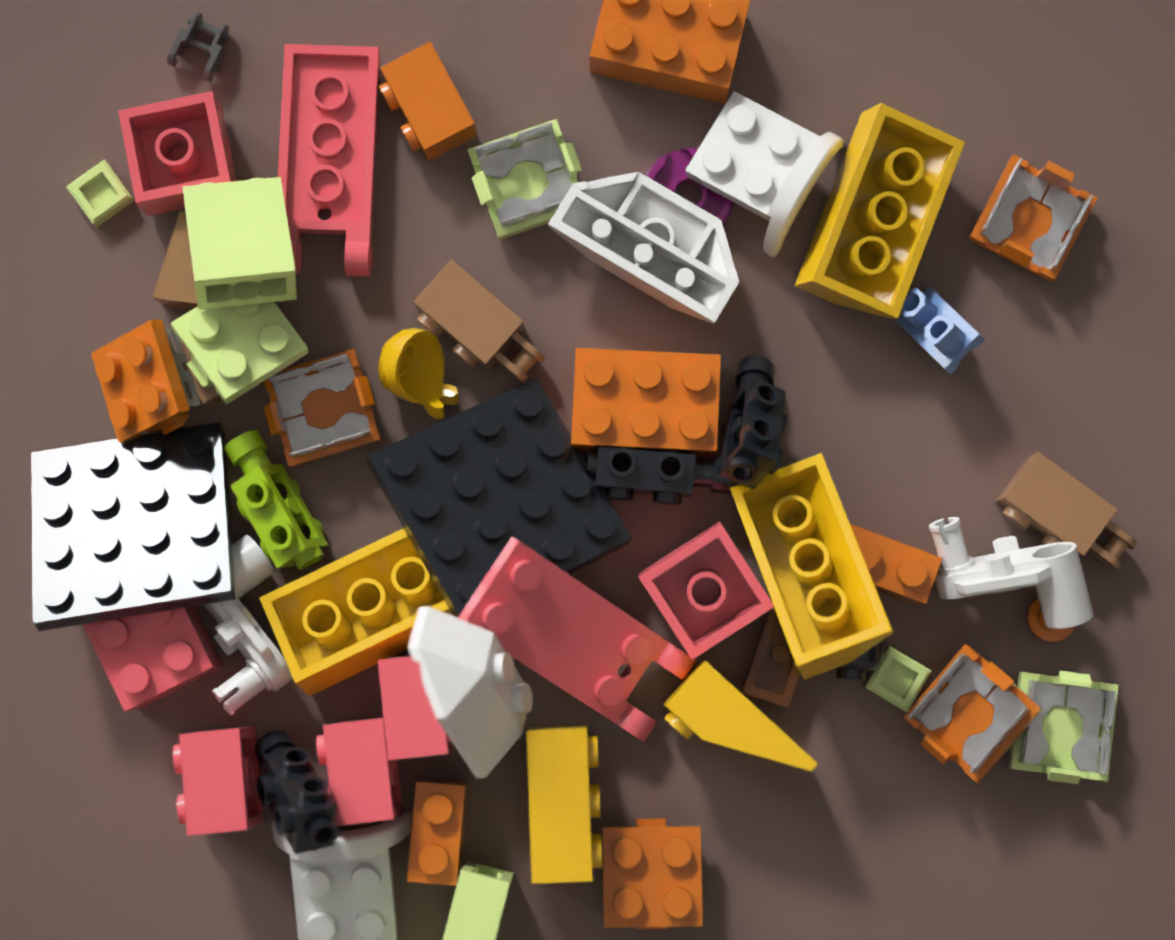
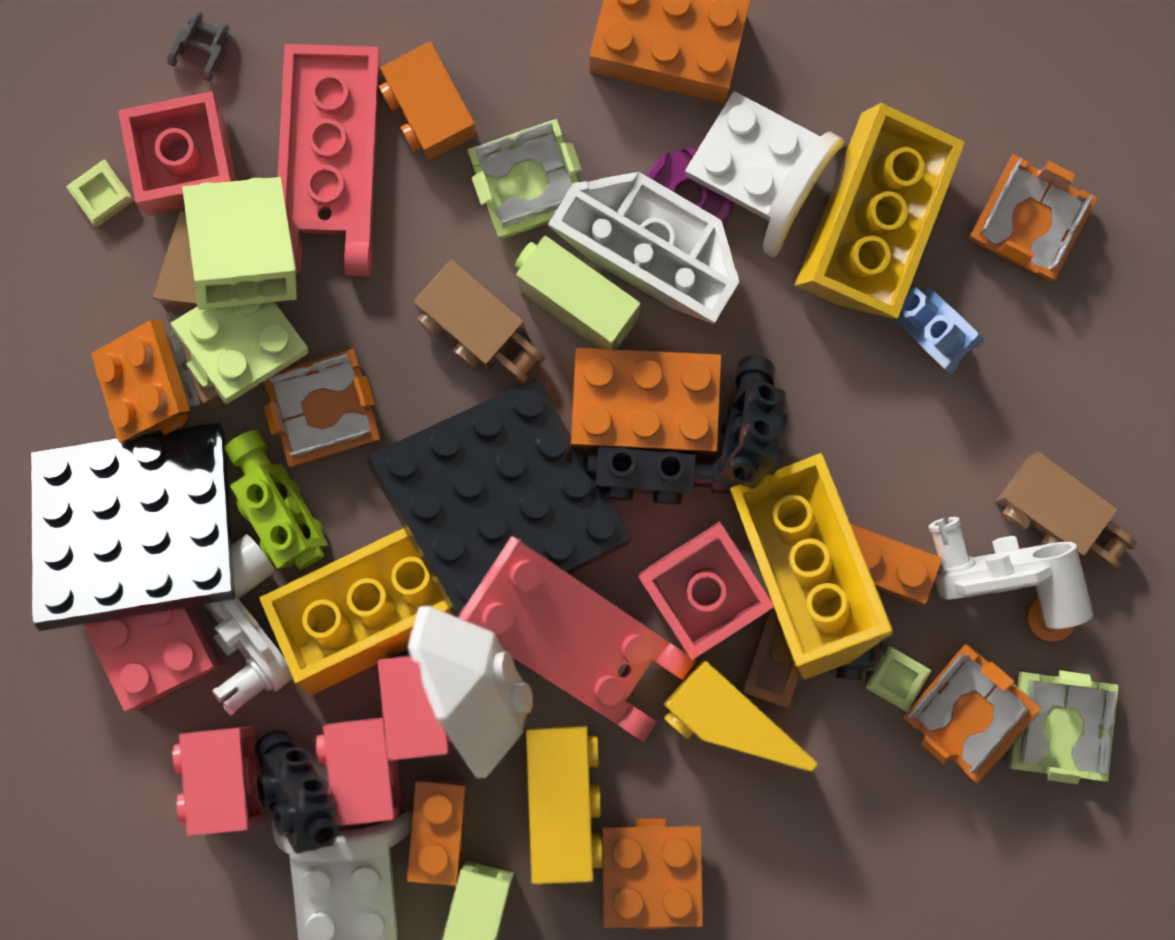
(414, 370): yellow piece -> none
(576, 294): none -> yellowish green brick

